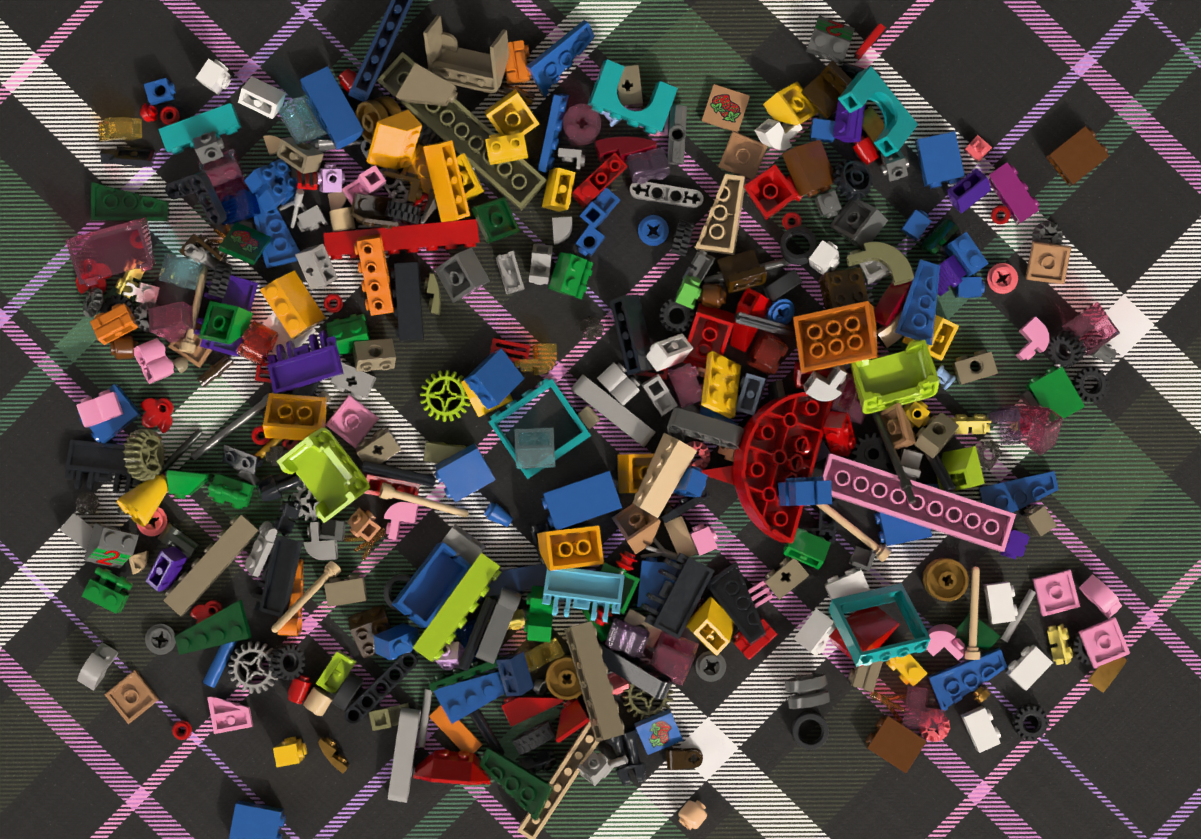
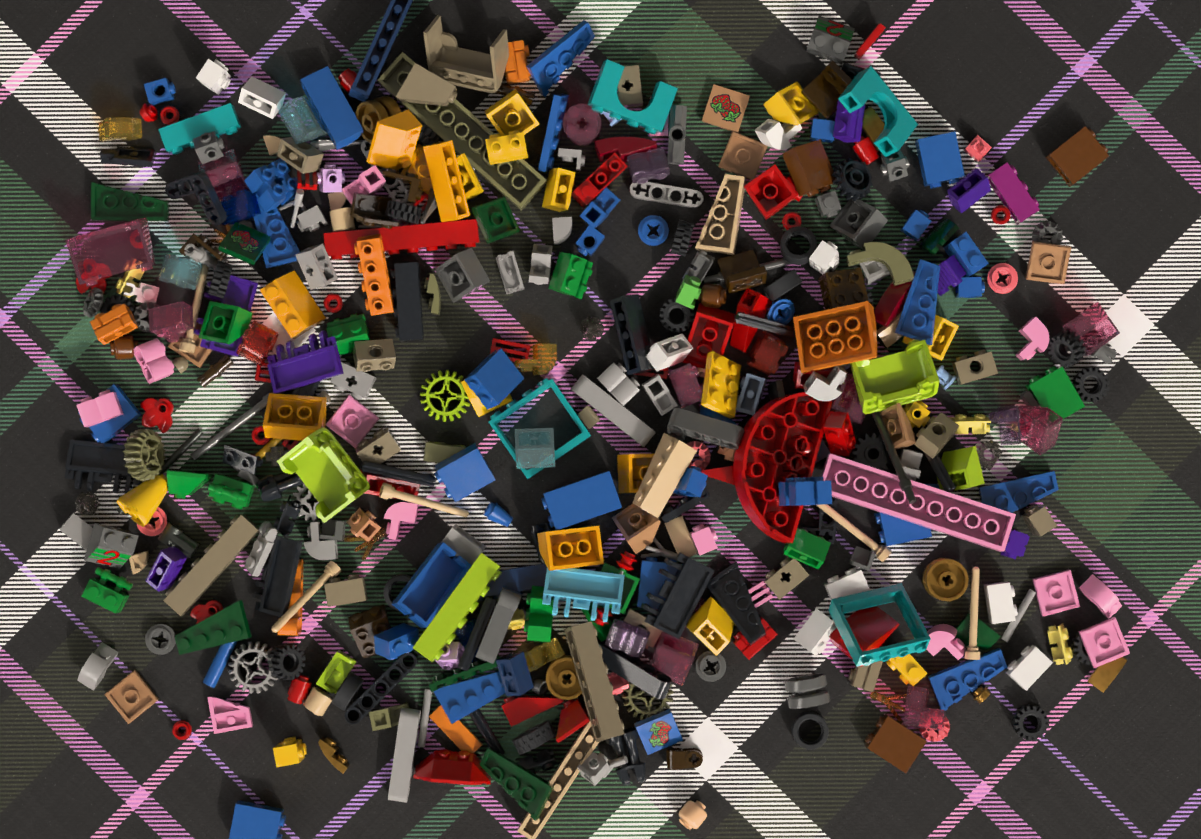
(981, 729): white brick -> none

